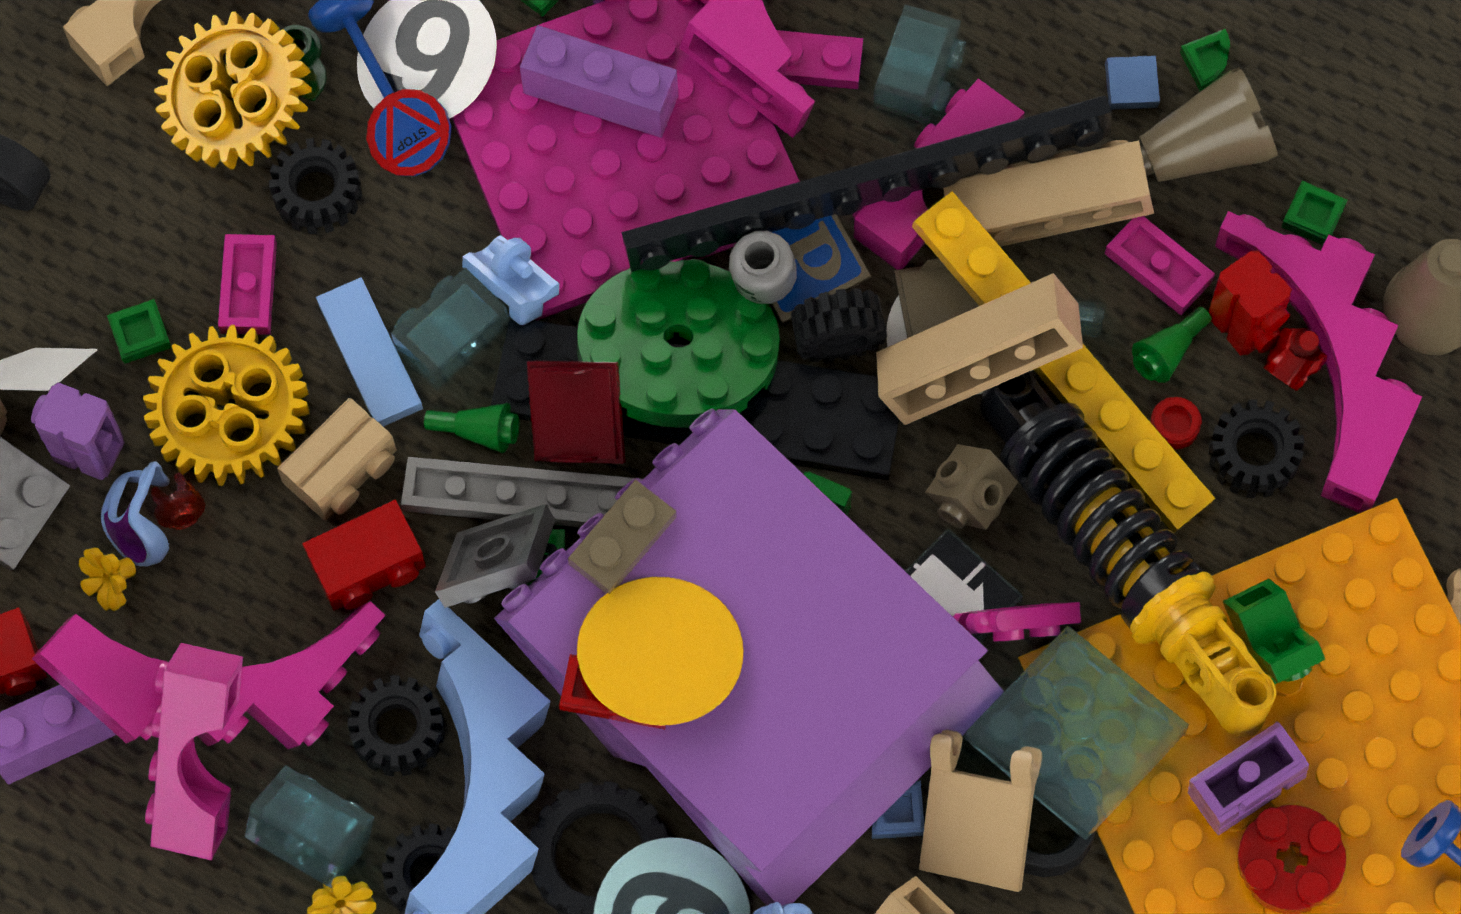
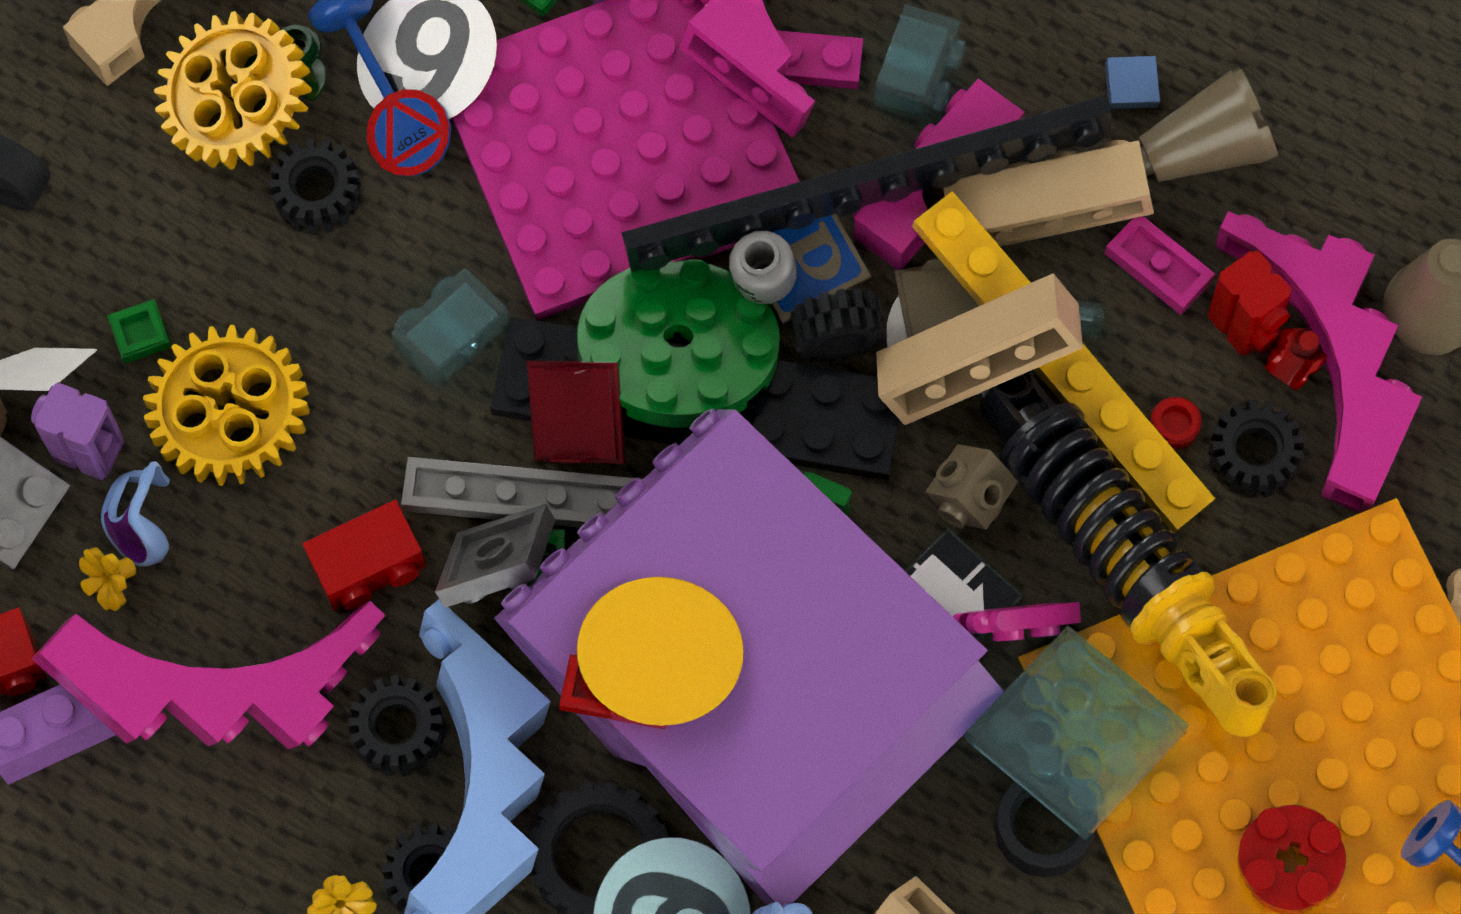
(180, 508): clear red plate -> none
(188, 803): dark pink arch -> none
(247, 283): dark pink plate -> none
(309, 826): clear light blue brick -> none
(338, 460): tan brick -> none
(369, 352): light blue tile -> none
(486, 426): green cone -> none
(513, 277): light blue hips -> none
(599, 81): medium lavender brick -> none
(622, 537): dark tan plate -> none
(903, 817): medium blue tile -> none
(977, 822): tan flag -> none
(1161, 353): green cone -> none
(1207, 57): green tile -> none
(1248, 778): medium lavender brick -> none
(1272, 632): green brick -> none
(1314, 213): green tile -> none

